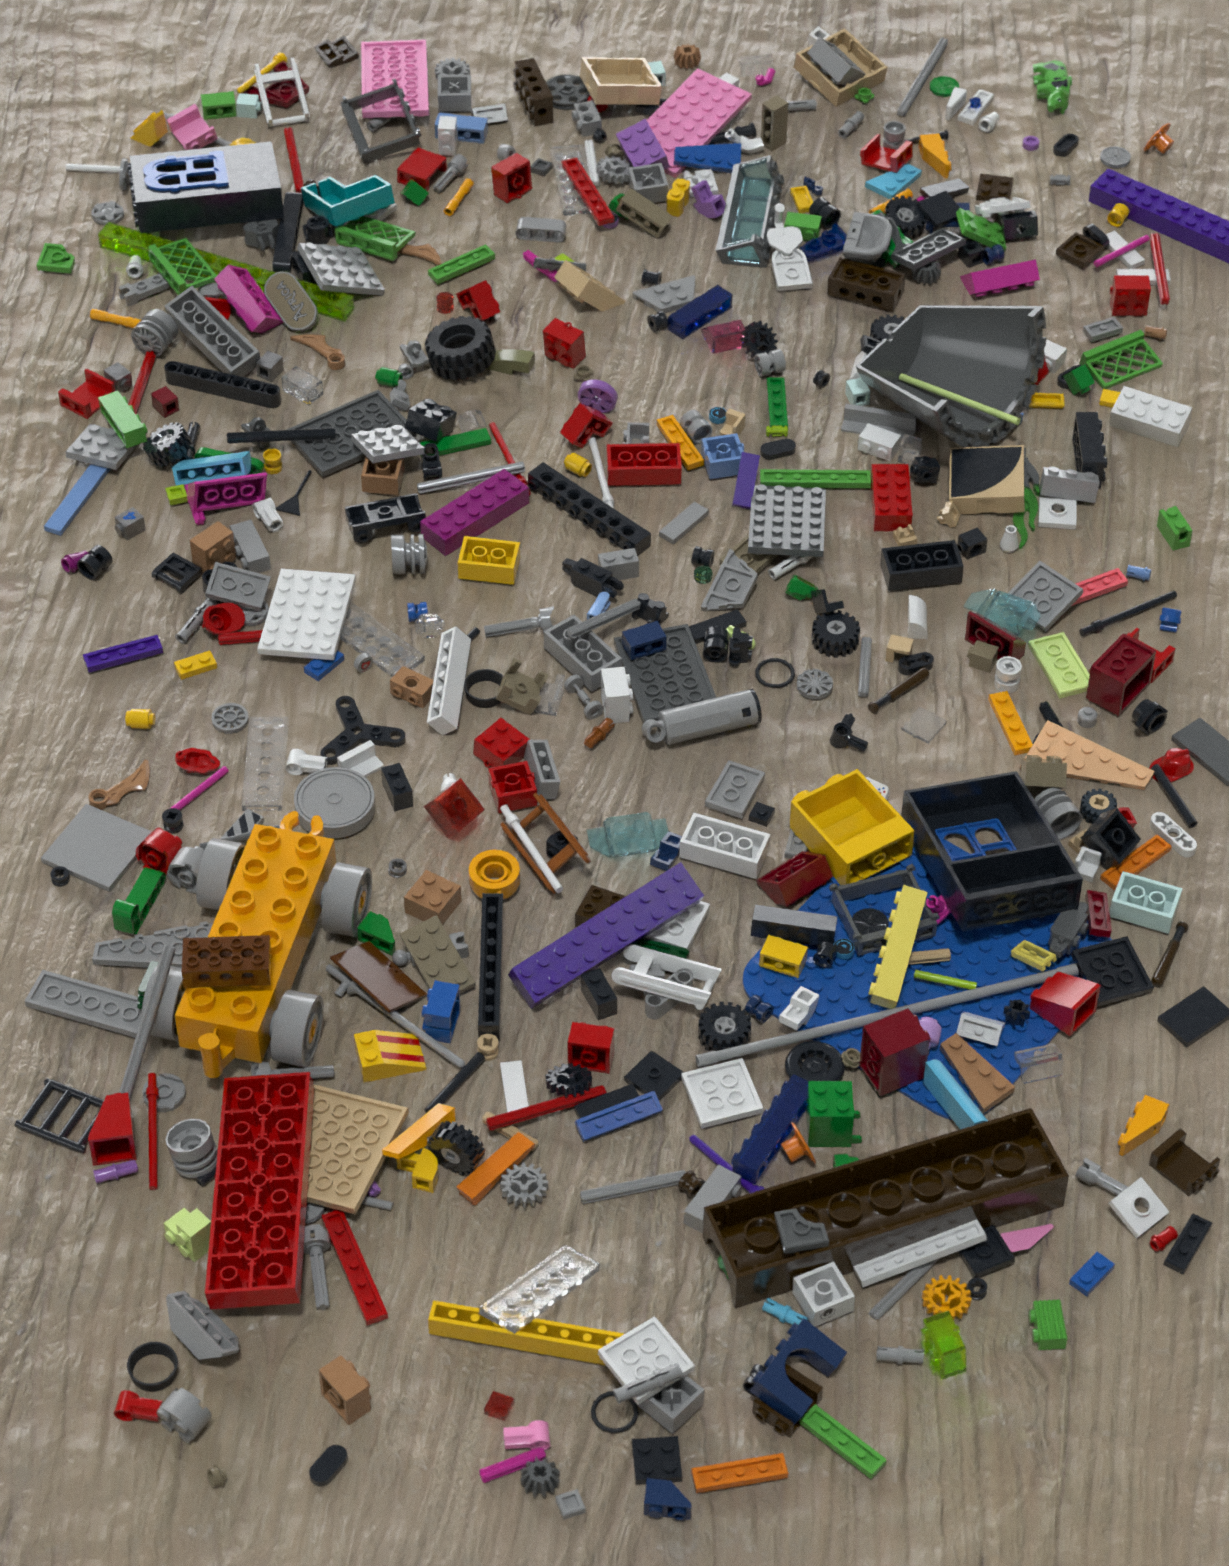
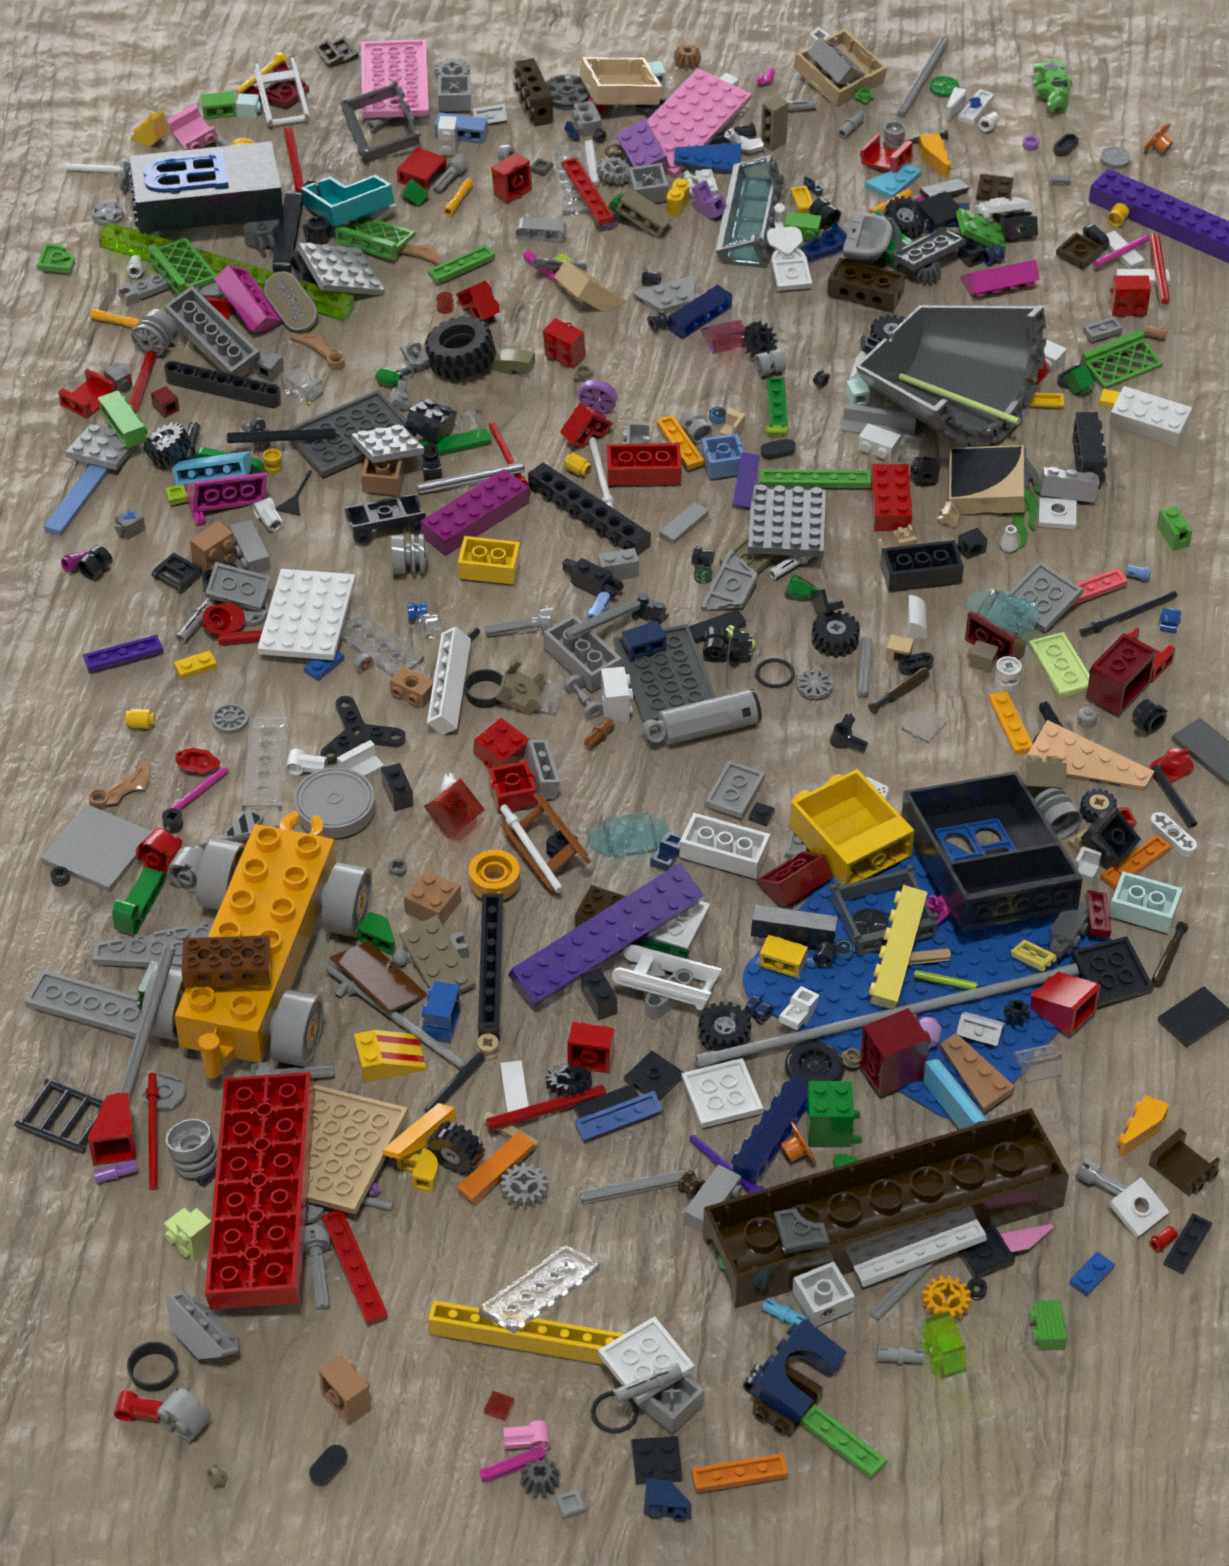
(572, 133): none -> dark blue piece

